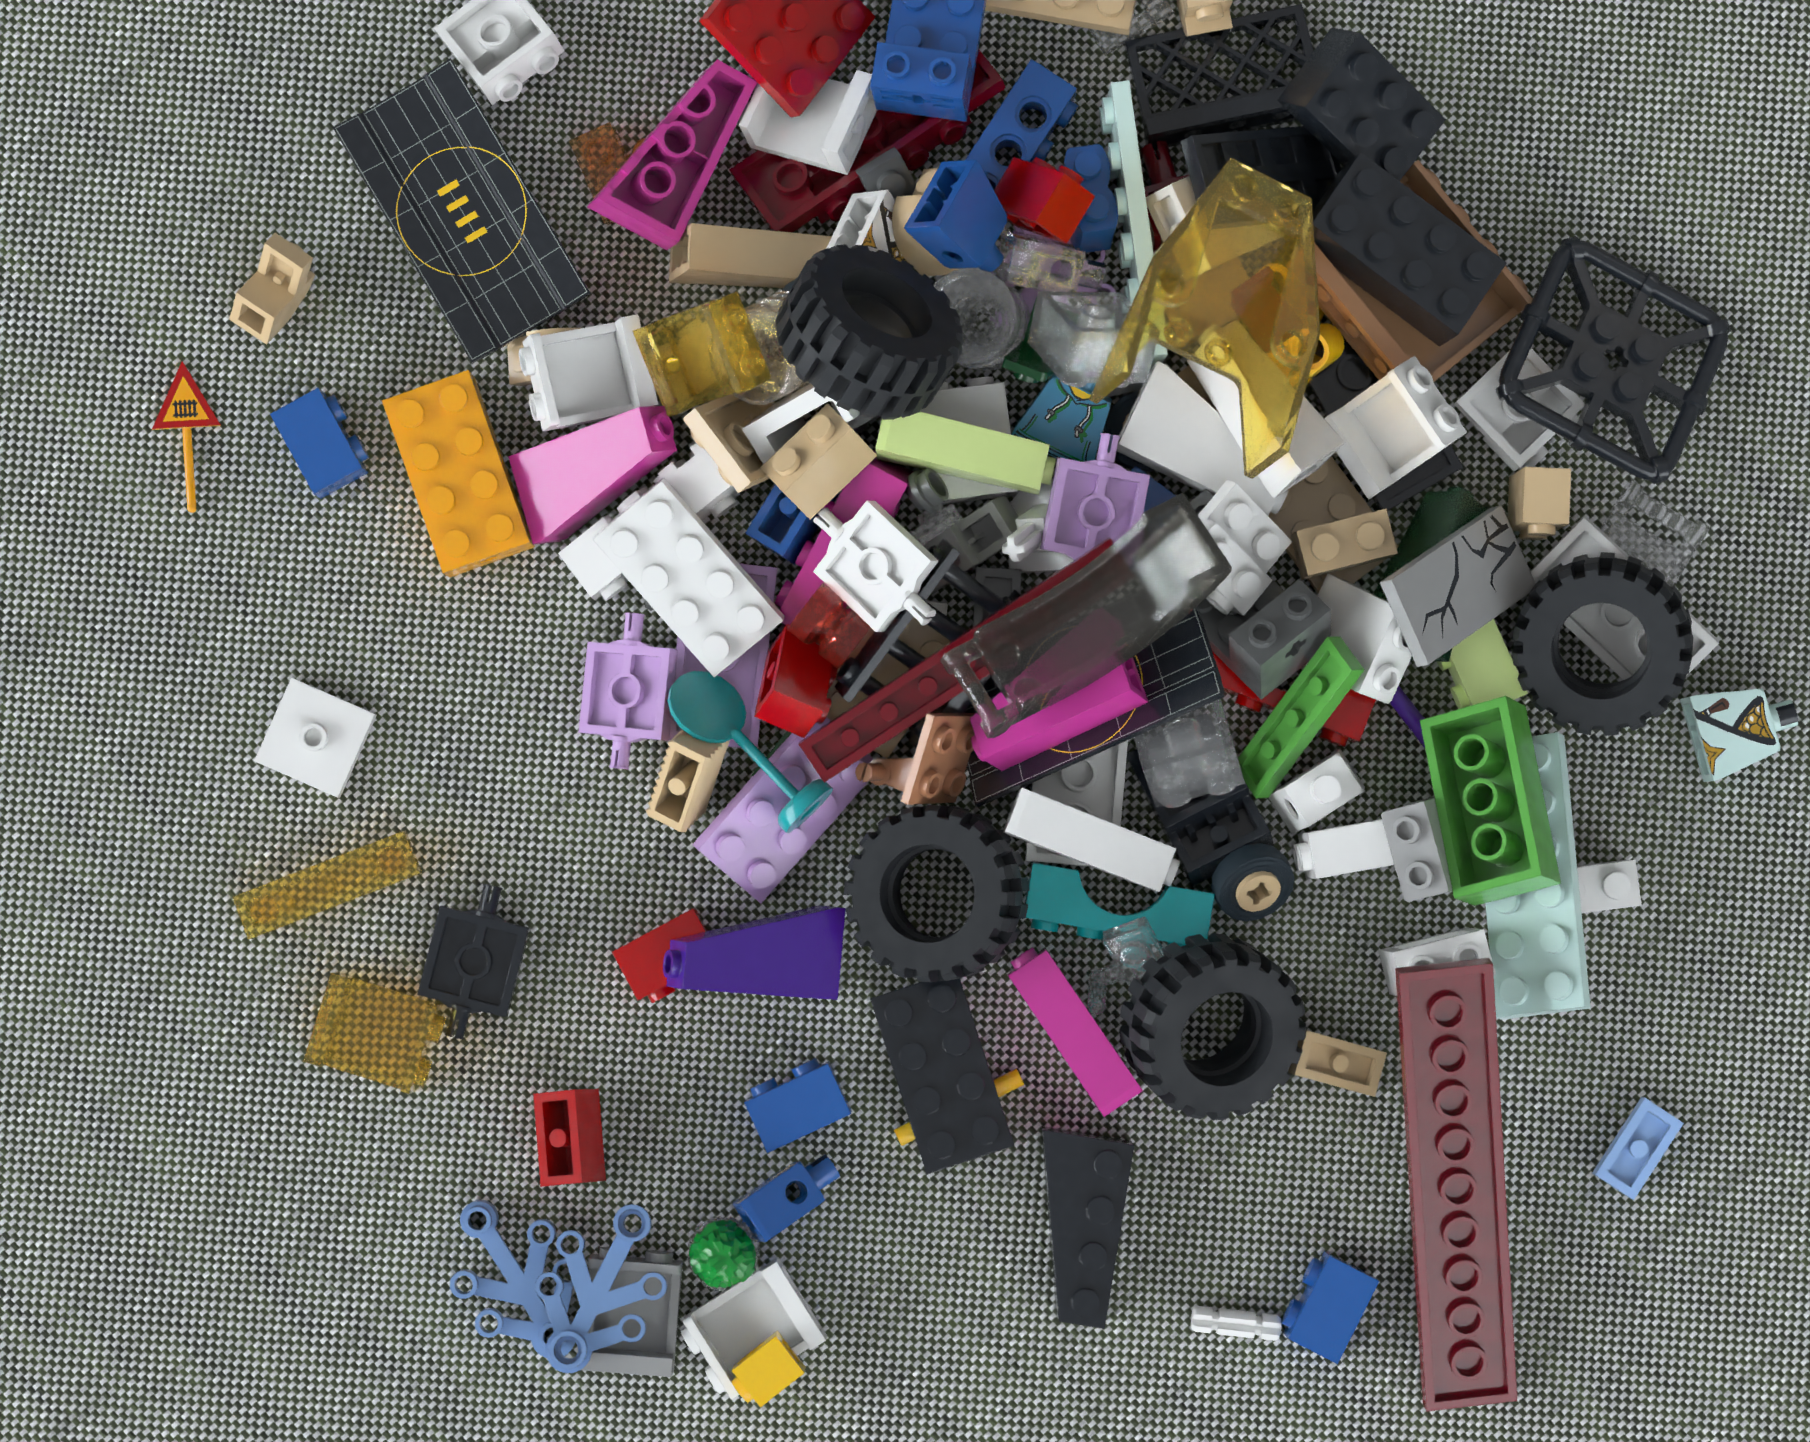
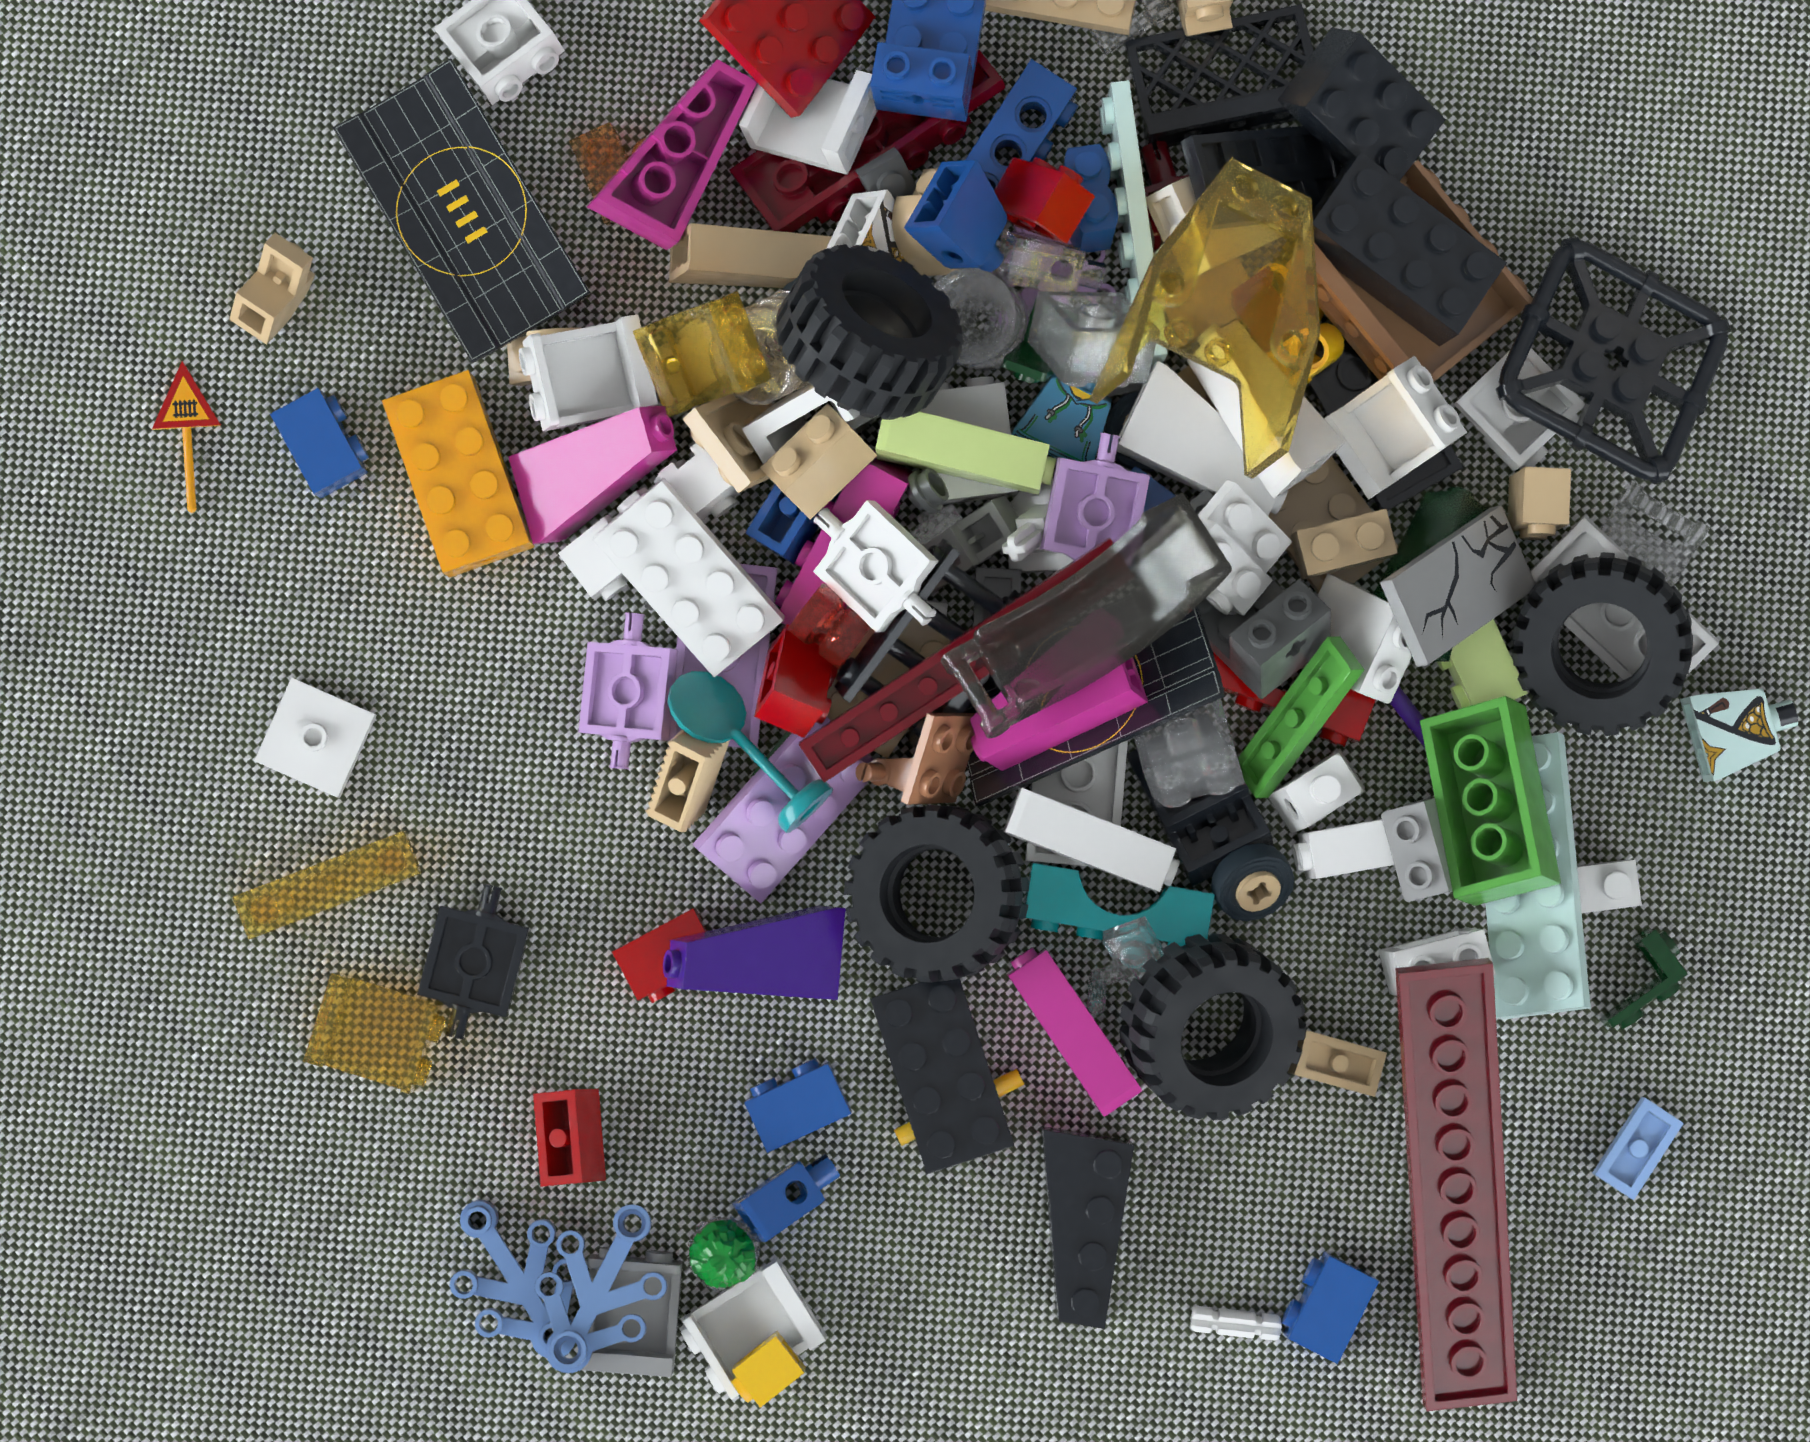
(1661, 955): none -> dark green bracket

